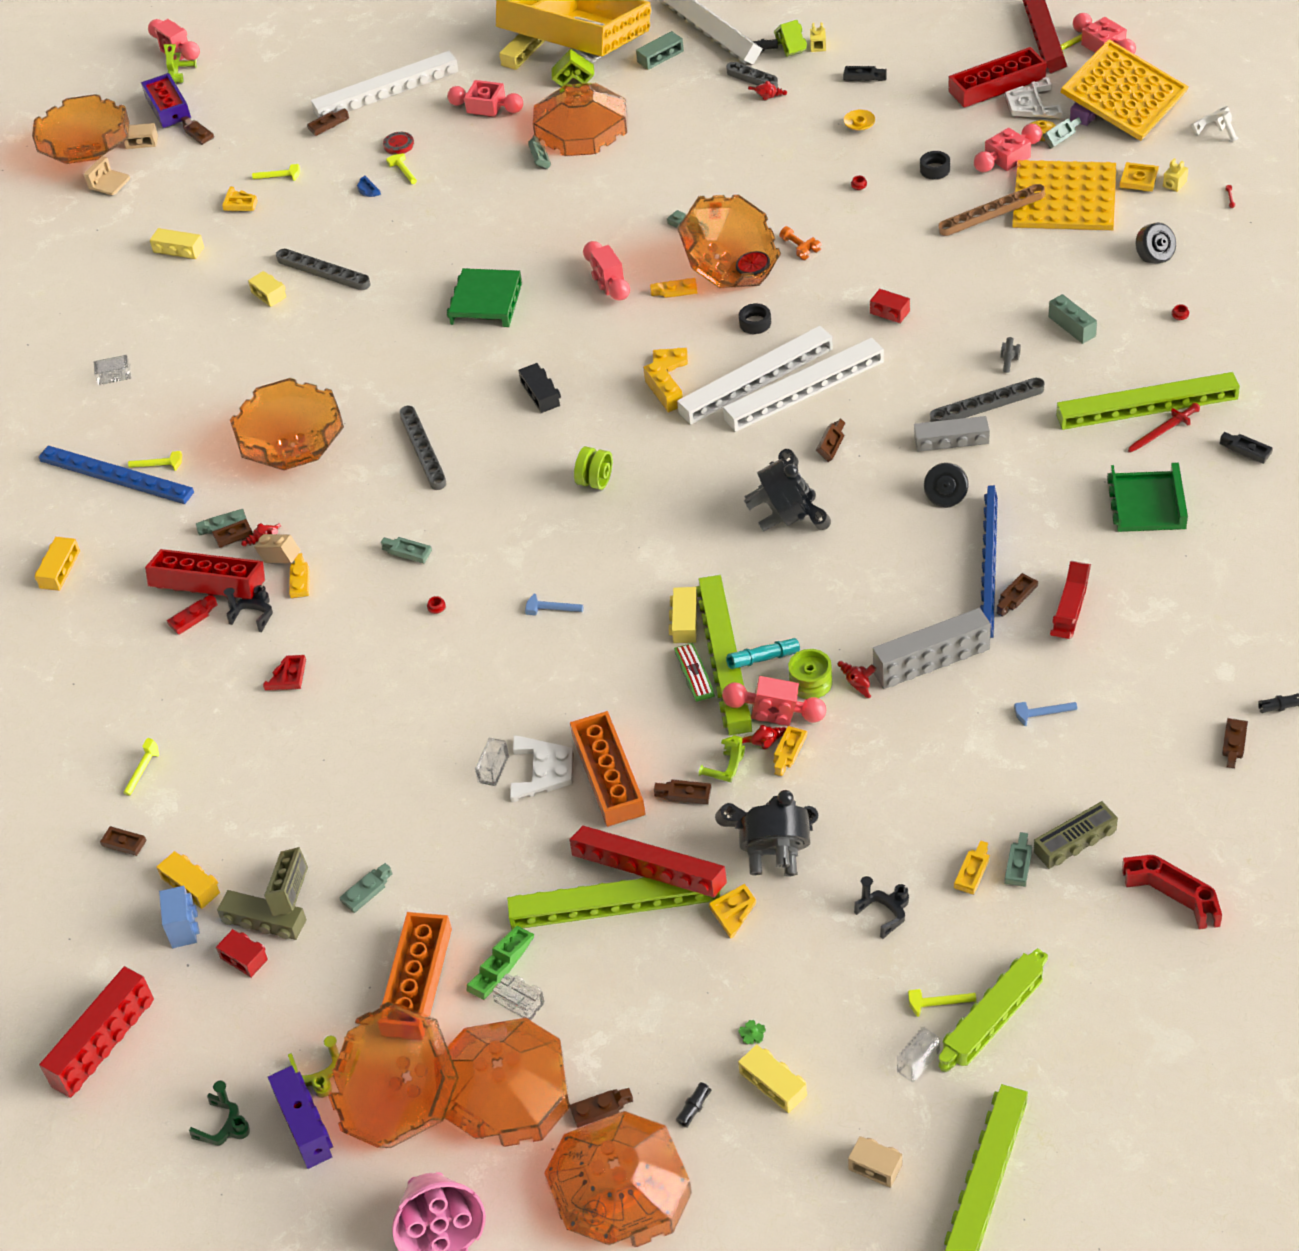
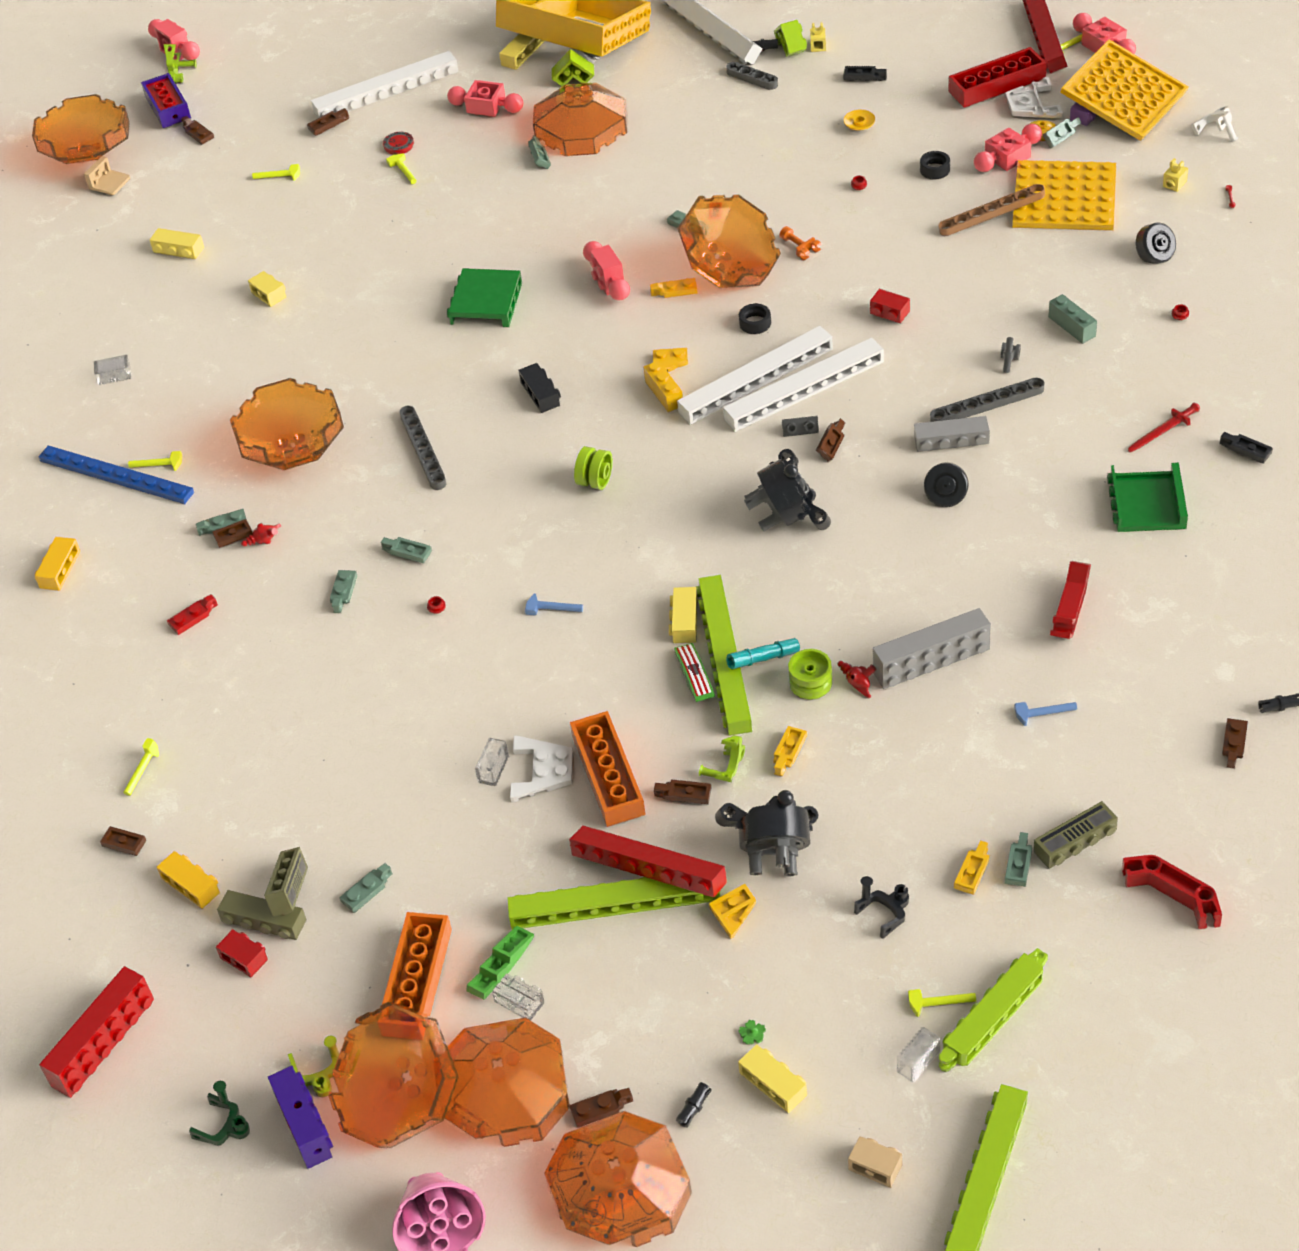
(141, 136): tan brick -> none
(179, 916): medium blue brick -> none
(204, 573): red brick -> none
(239, 201): yellow wing -> none
(259, 601): black piece -> none
(277, 548): tan brick -> none
(287, 674): red wing -> none
(299, 578): yellow hinge -> none
(326, 273): dark grey beam -> none
(342, 589): none -> sand green hinge
(367, 188): blue tile -> none
(659, 50): sand green brick -> none
(753, 262): red wheel -> none
(765, 736): red piece -> none
(767, 90): red piece -> none
(774, 701): coral brick -> none
(800, 426): none -> dark grey hinge
(989, 555): blue plate -> none
(1016, 593): reddish brown hinge -> none
(1139, 176): yellow plate -> none
(1147, 400): lime brick -> none

